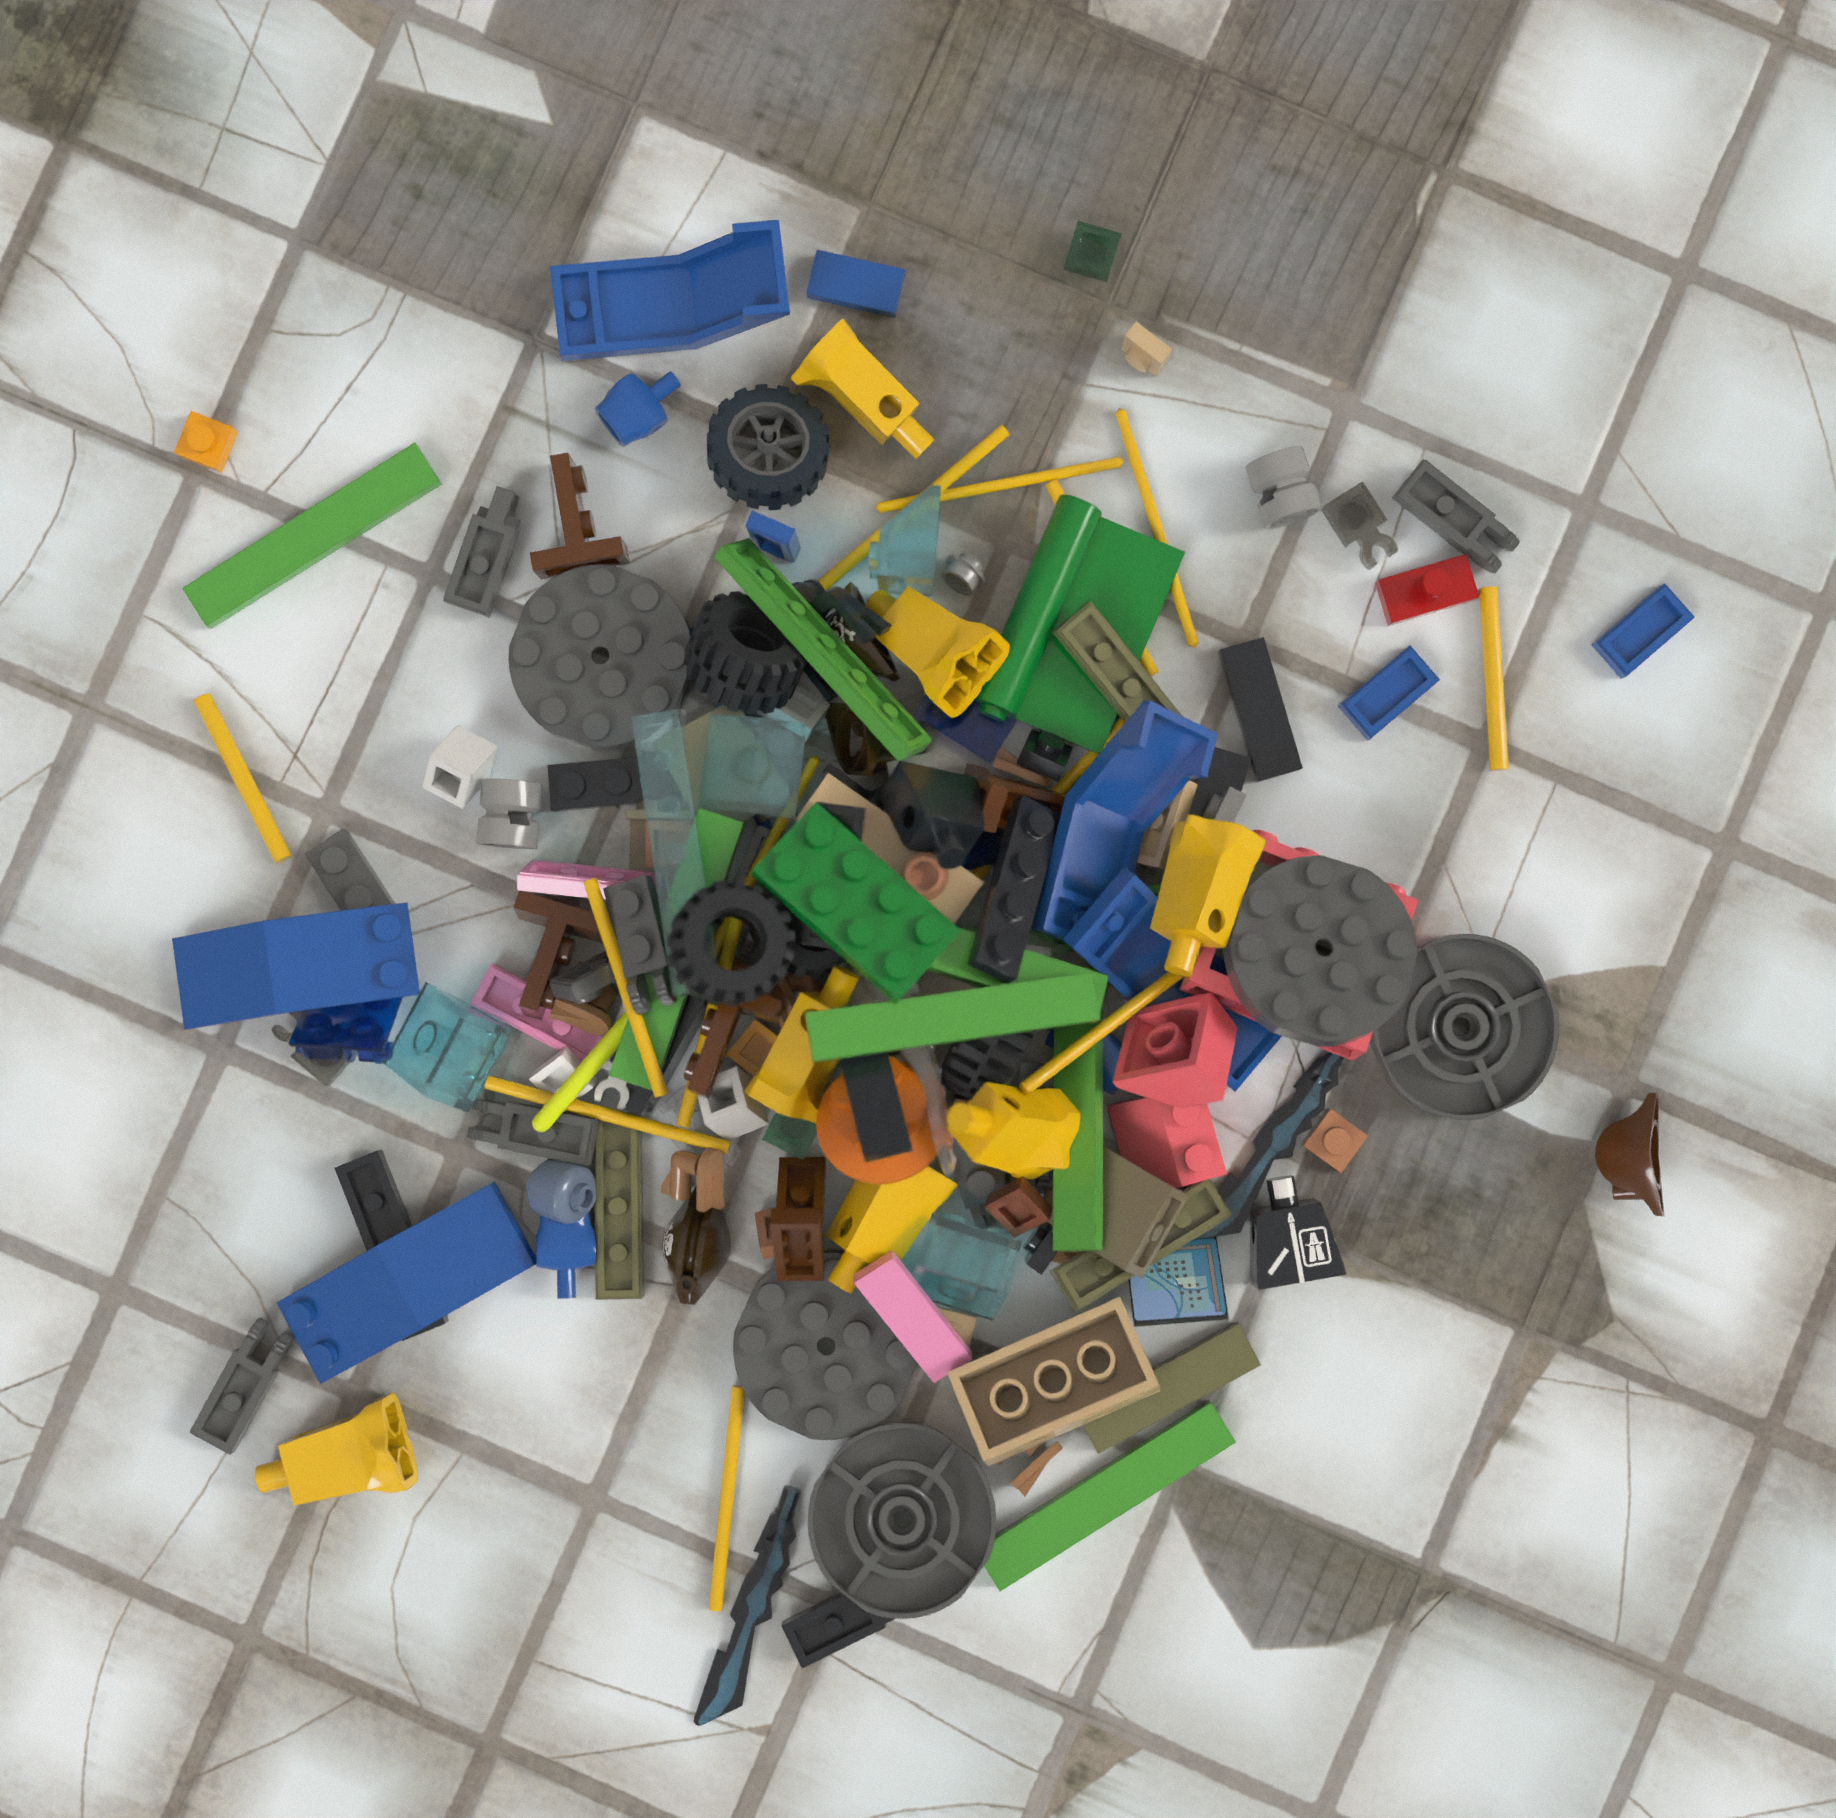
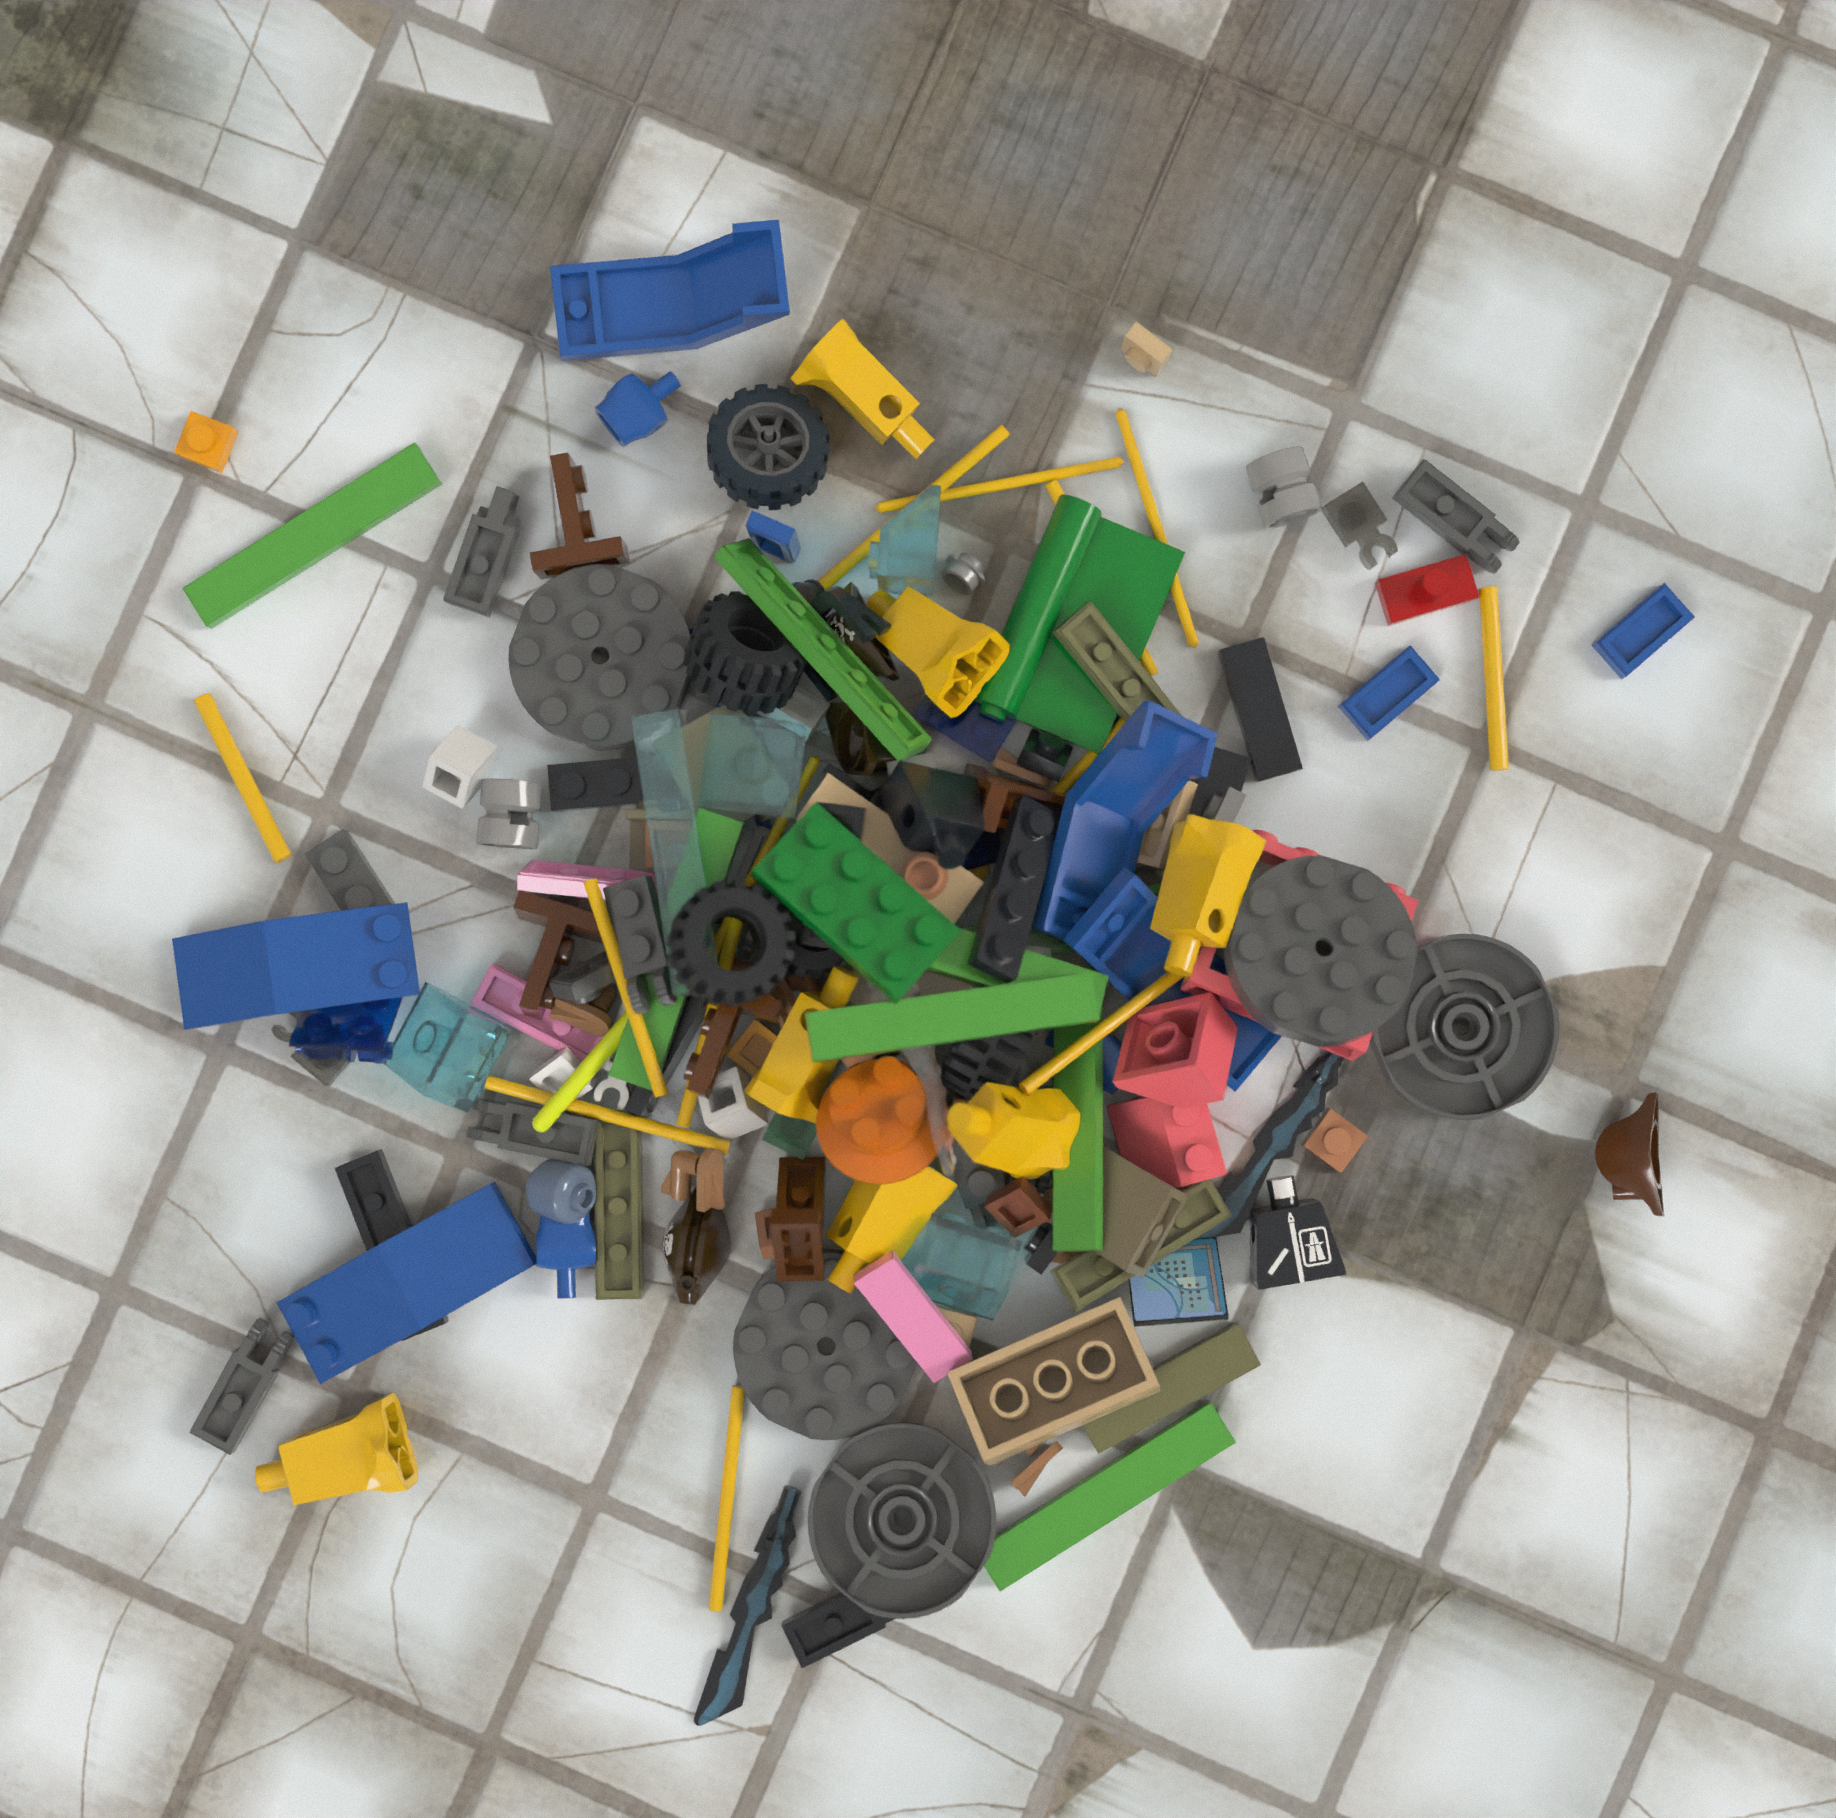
(855, 283): blue tile -> none
(876, 1106): black tile -> none
(1092, 251): clear green plate -> none

